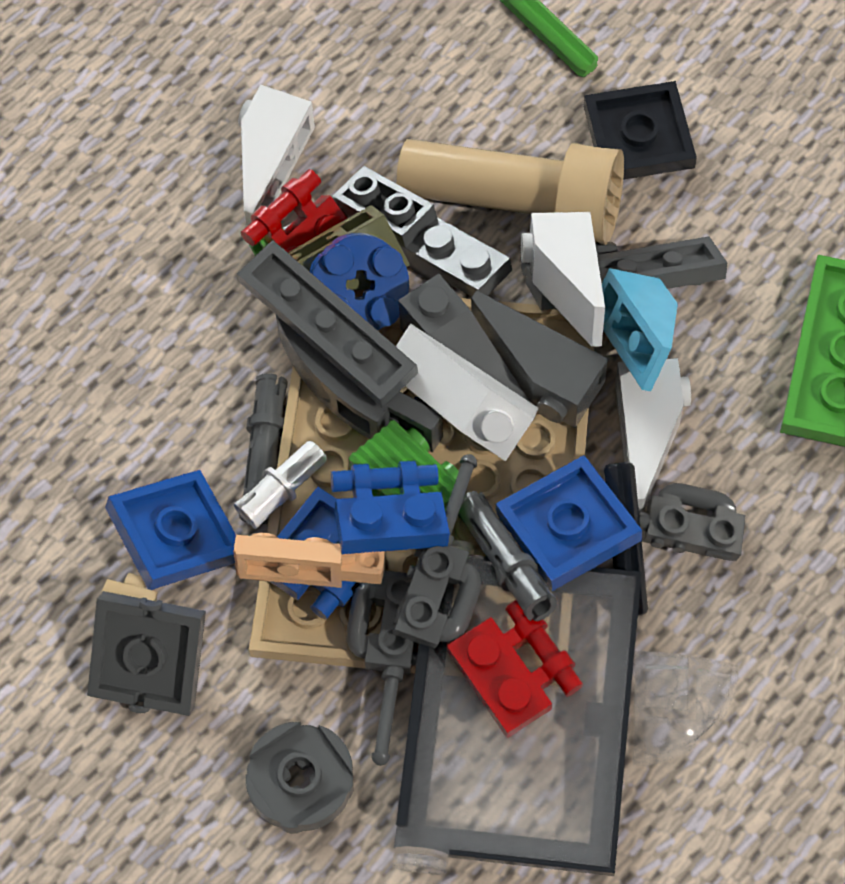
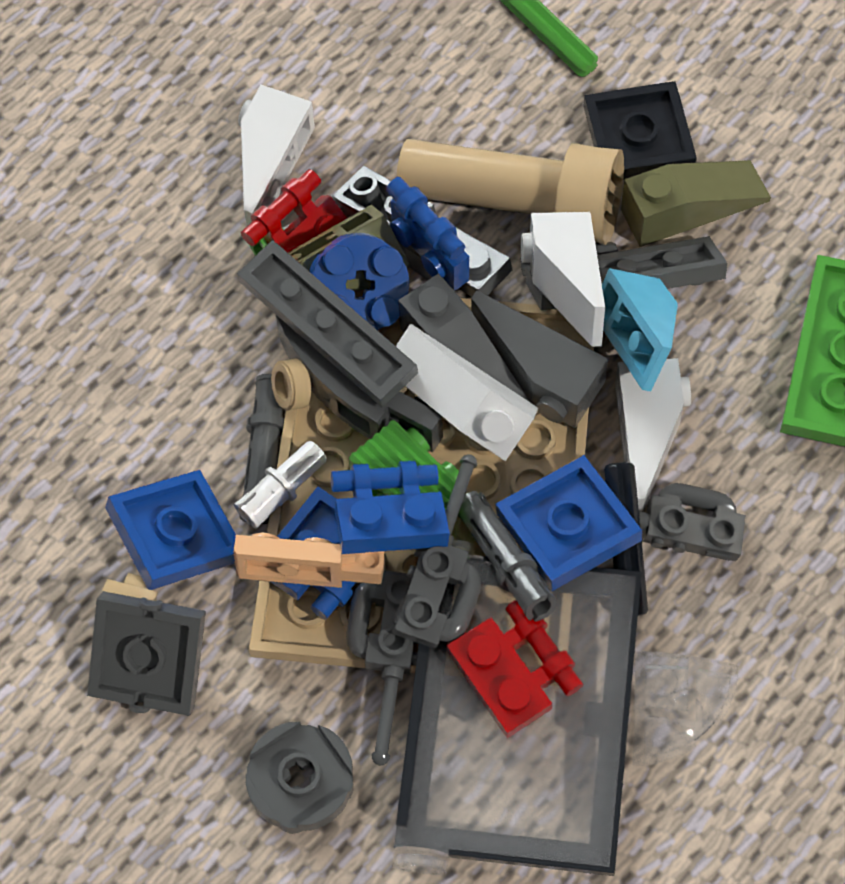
(291, 384): none -> tan tile
(428, 234): none -> blue plate
(688, 196): none -> olive slope

